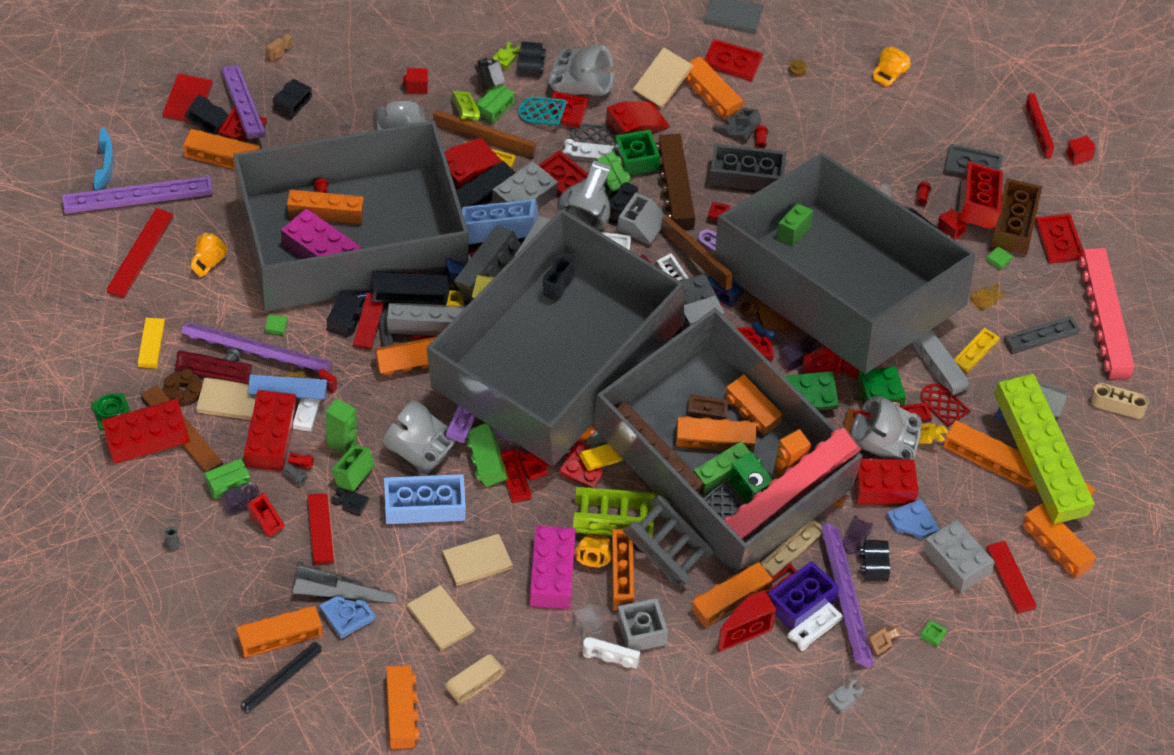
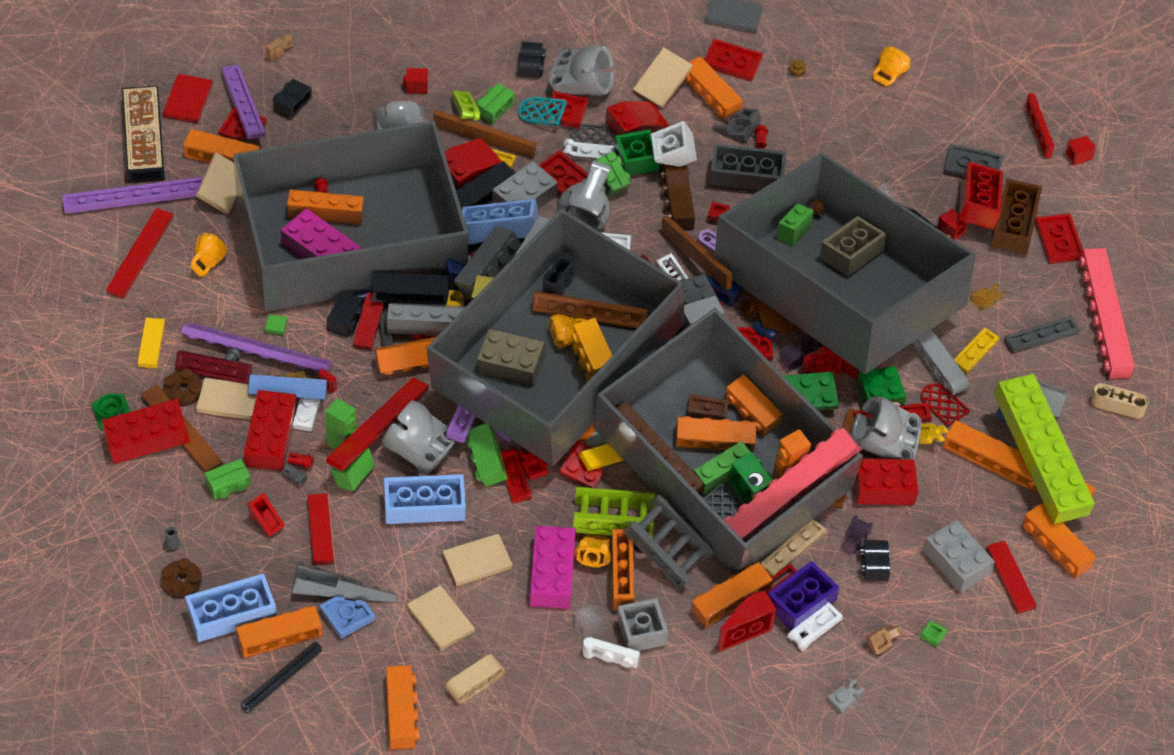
(103, 176): dark azure slope -> none
(143, 134): none -> brick
(177, 569): none -> reddish brown plate
(206, 115): black brick -> none
(218, 184): none -> tan tile
(230, 606): none -> light blue brick
(236, 499): clear purple piece -> none
(352, 503): black plate -> none
(376, 424): none -> red tile
(489, 72): black brick -> none
(507, 56): lime plate -> none
(511, 357): none -> dark tan brick
(561, 329): none -> light orange piece
(589, 309): none -> dark orange tile
(590, 347): none -> light orange brick
(620, 200): black brick -> none
(641, 219): light grey slope -> none
(674, 145): none -> white slope
(818, 207): none -> reddish brown plate
(847, 595): medium lavender plate -> none
(852, 246): none -> dark tan brick
(913, 519): medium blue plate -> none
(923, 191): red pin -> none
(999, 258): bright green tile -> none

